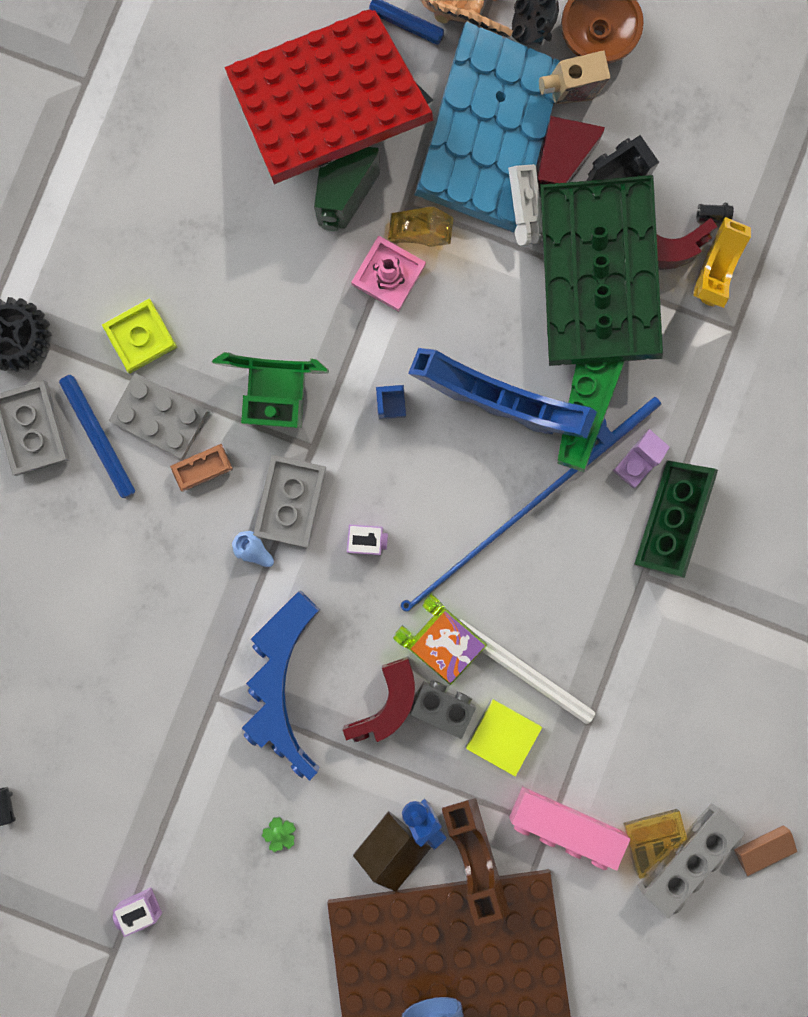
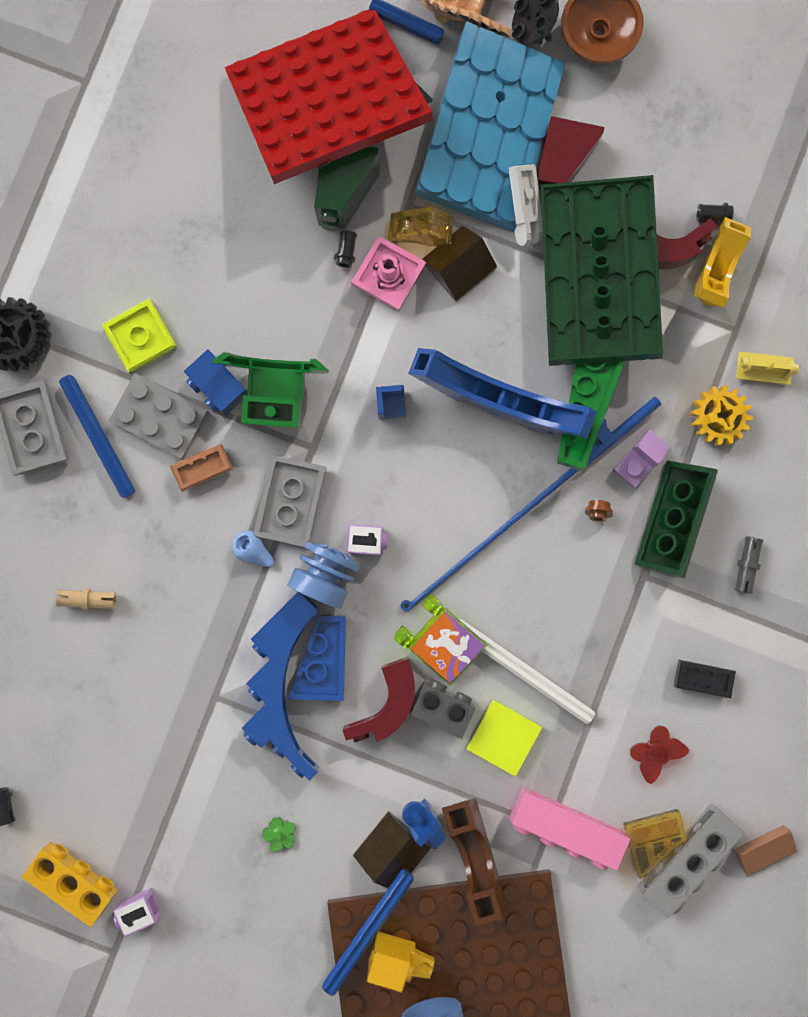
(56, 885): none -> yellow brick
(86, 599): none -> tan pin
(215, 382): none -> blue brick
(323, 574): none -> medium blue wheel
(323, 664): none -> blue wing
(344, 255): none -> black pin
(367, 932): none -> blue axle
(396, 961): none -> yellow hinge
(461, 263): none -> dark brown slope
(577, 78): tan torso -> none
(599, 510): none -> dark orange plate
(631, 155): black bracket -> none
(657, 752): none -> clear red animal
(704, 678): none -> black plate
(723, 426): none -> yellow gear
(749, 565): none -> dark grey pin
(765, 368): none -> light yellow hinge

